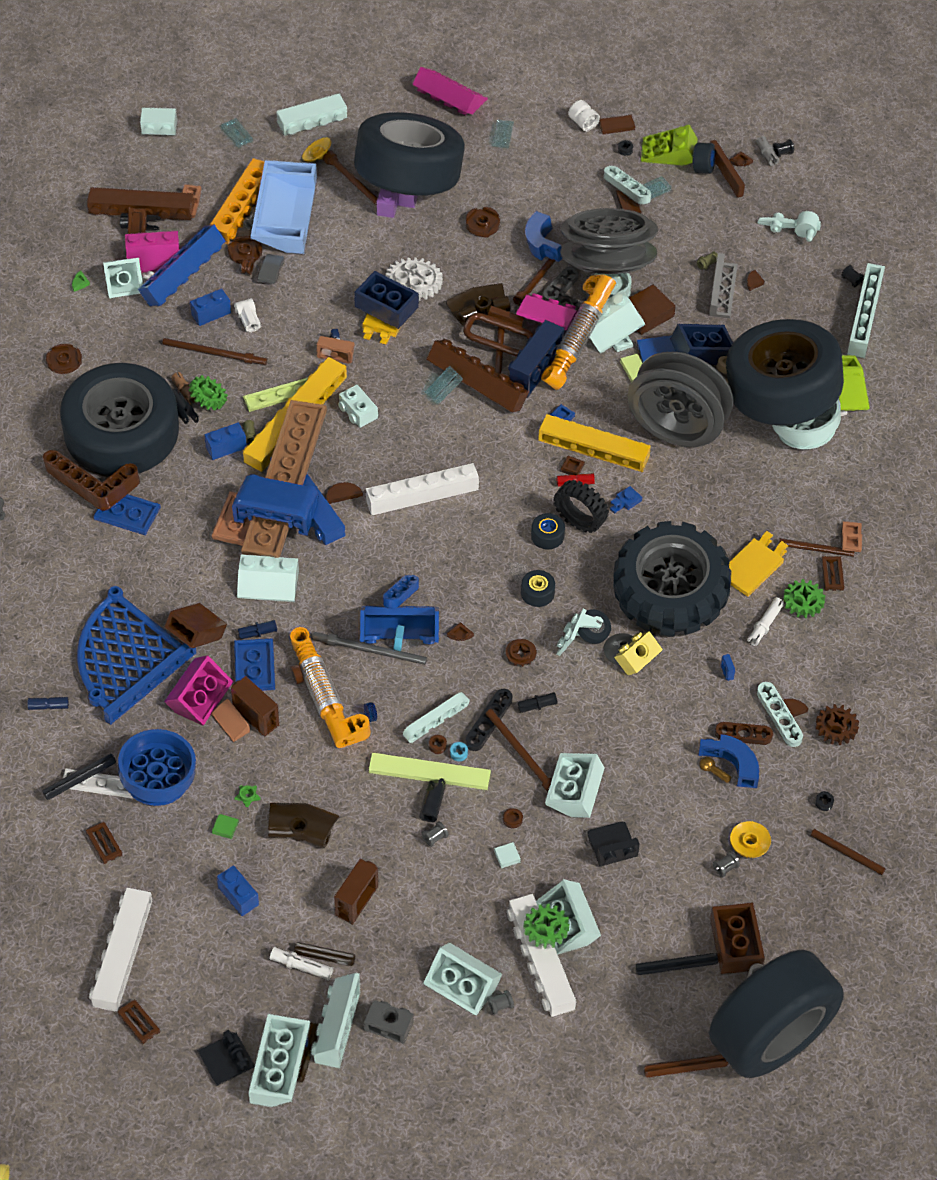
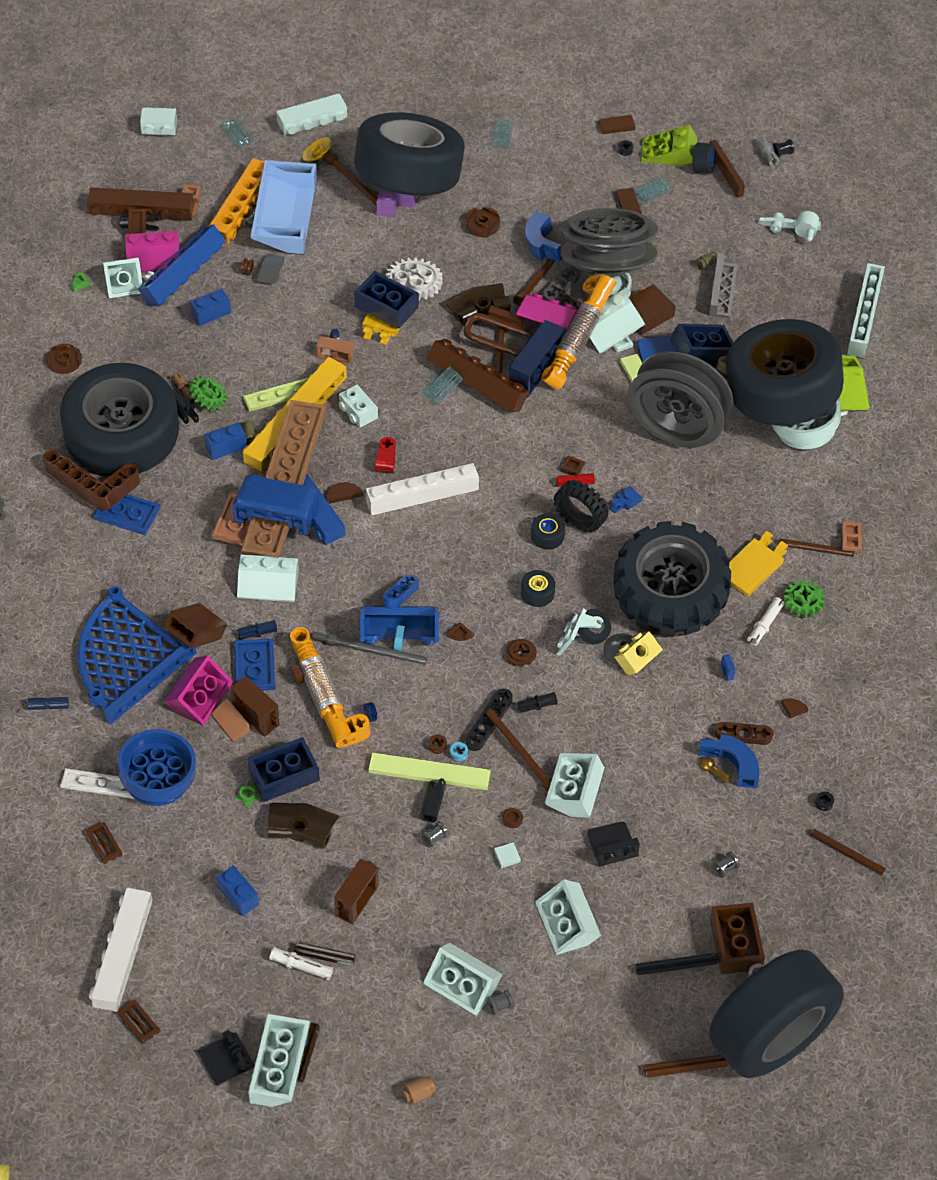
(79, 776): black axle -> none
(225, 826): bright green tile -> none
(247, 313): white piece -> none
(247, 358): reddish brown bar -> none
(250, 249): reddish brown tile -> none
(283, 769): none -> dark blue brick
(337, 1020): light aqua slope -> none
(386, 455): none -> red piece
(396, 1030): dark grey brick -> none
(419, 1089): none -> medium nougat brick
(436, 717): light aqua beam -> none
(448, 90): dark pink slope -> none
(542, 962): white brick -> none
(548, 923): bright green gear -> none
(563, 413): blue tile -> none
(583, 115): white wheel -> none
(594, 443): yellow brick -> none
(627, 185): light aqua beam -> none
(741, 159): reddish brown tile -> none
(752, 832): yellow dish -> none
(754, 280): reddish brown tile -> none
(782, 713): light aqua beam -> none
(833, 586): reddish brown tile -> none
(837, 724): reddish brown gear -> none
(852, 276): black bush -> none

